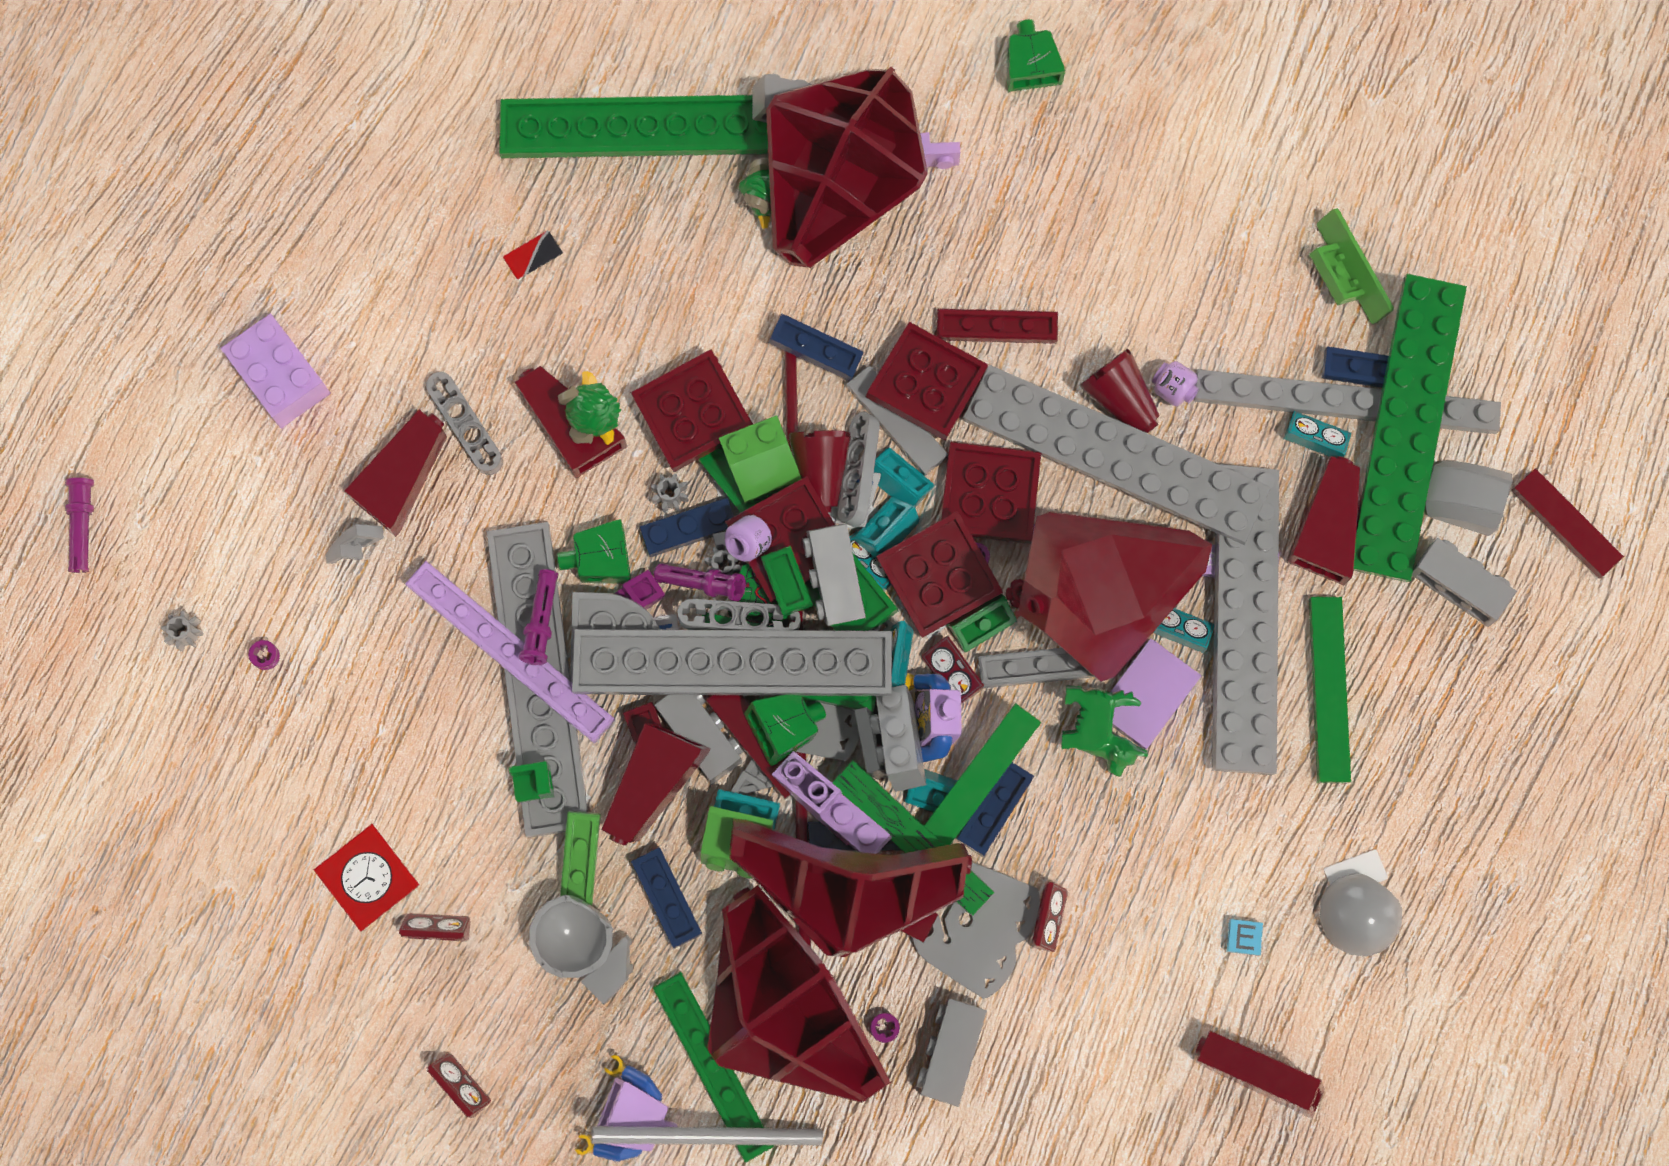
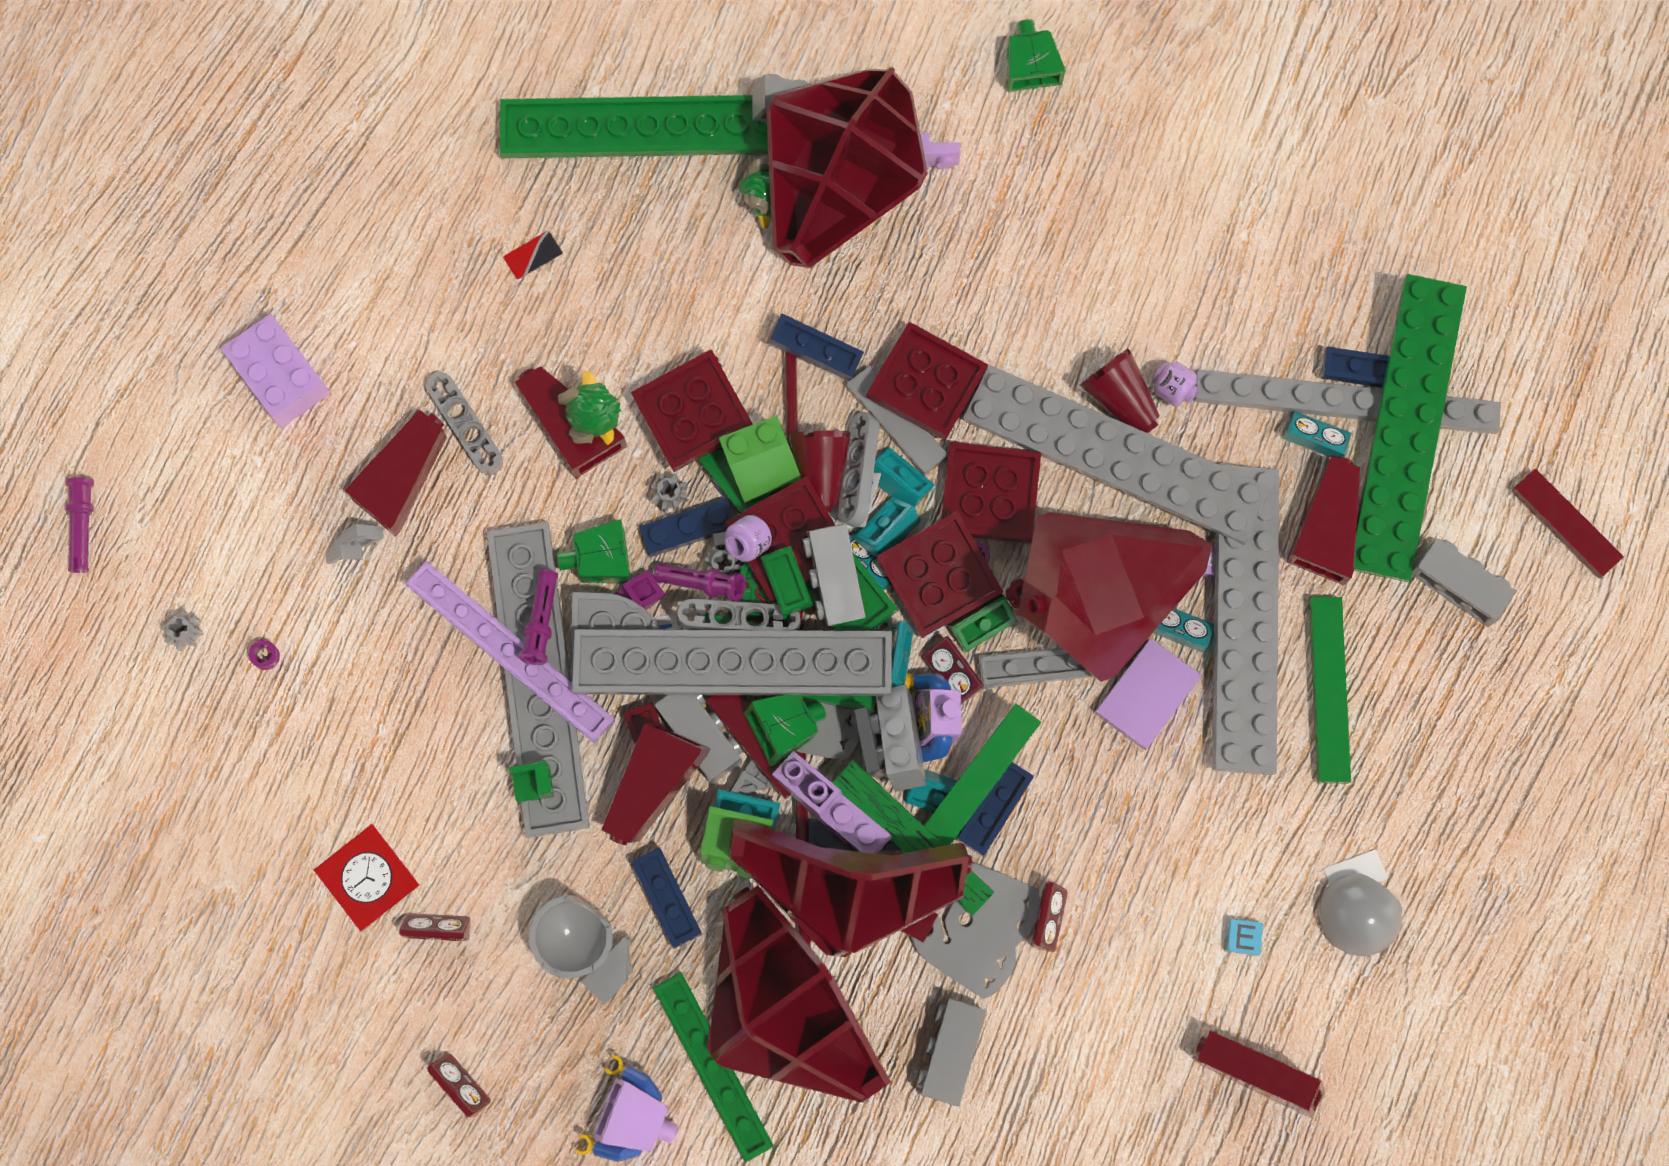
(580, 855): bright green tile -> none
(705, 1135): light grey piece -> none
(888, 1018): magenta bush -> none
(997, 326): dark red tile -> none
(1094, 727): green animal -> none
(1347, 269): bright green bracket -> none
(1468, 495): light grey slope -> none

